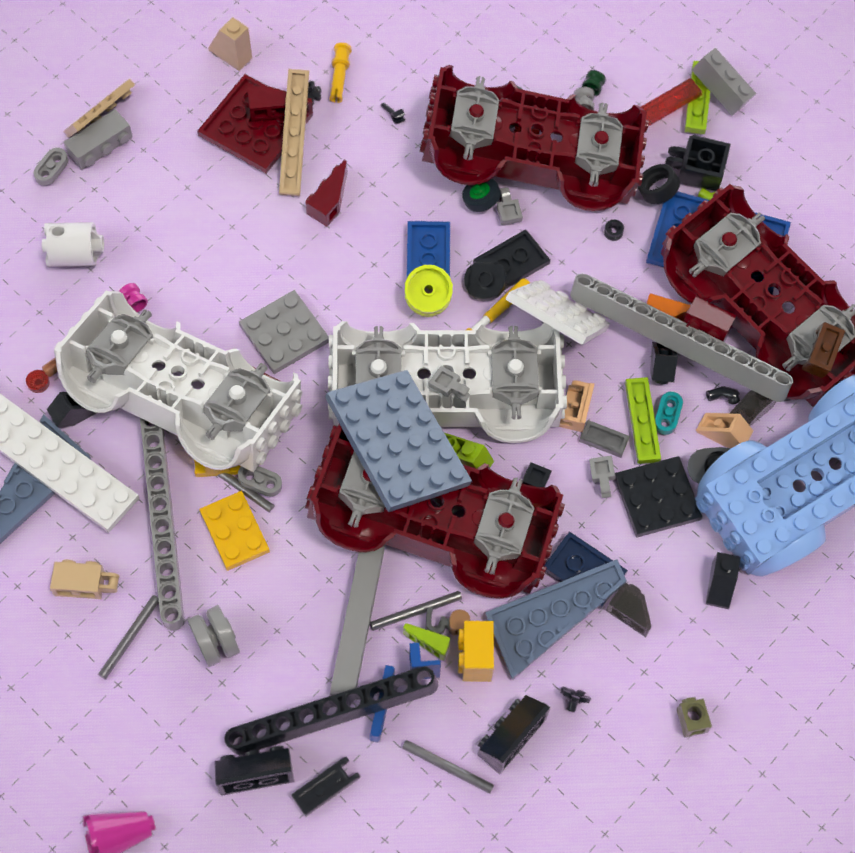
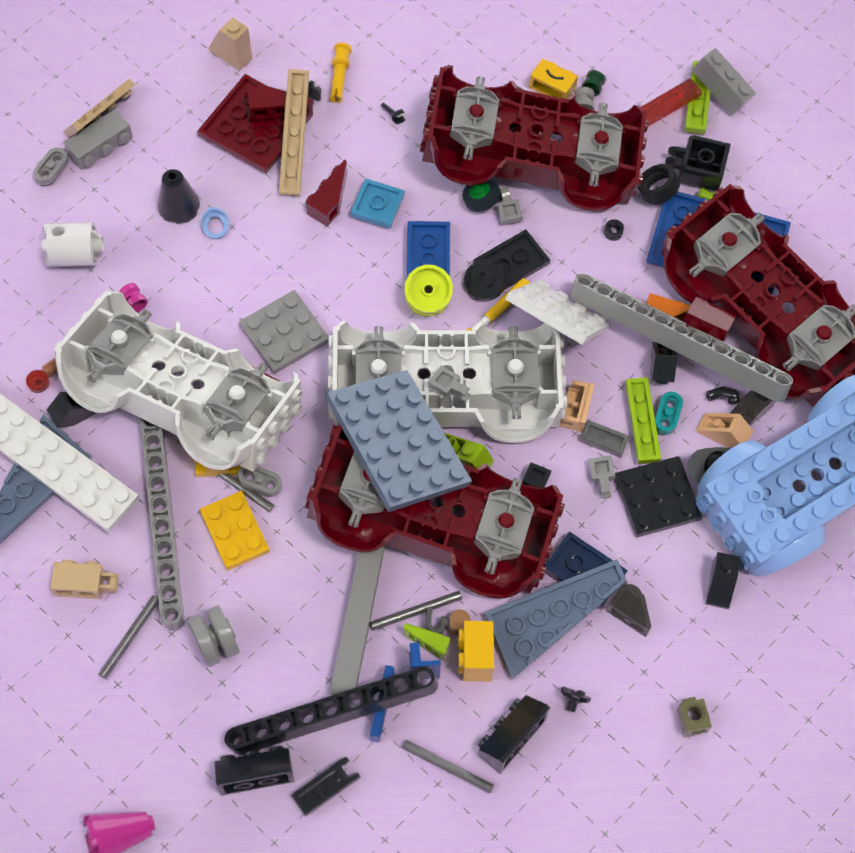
(177, 198): none -> black cone
(211, 213): none -> light blue piece
(377, 203): none -> dark azure plate
(553, 80): none -> yellow brick
(824, 350): reddish brown panel -> none

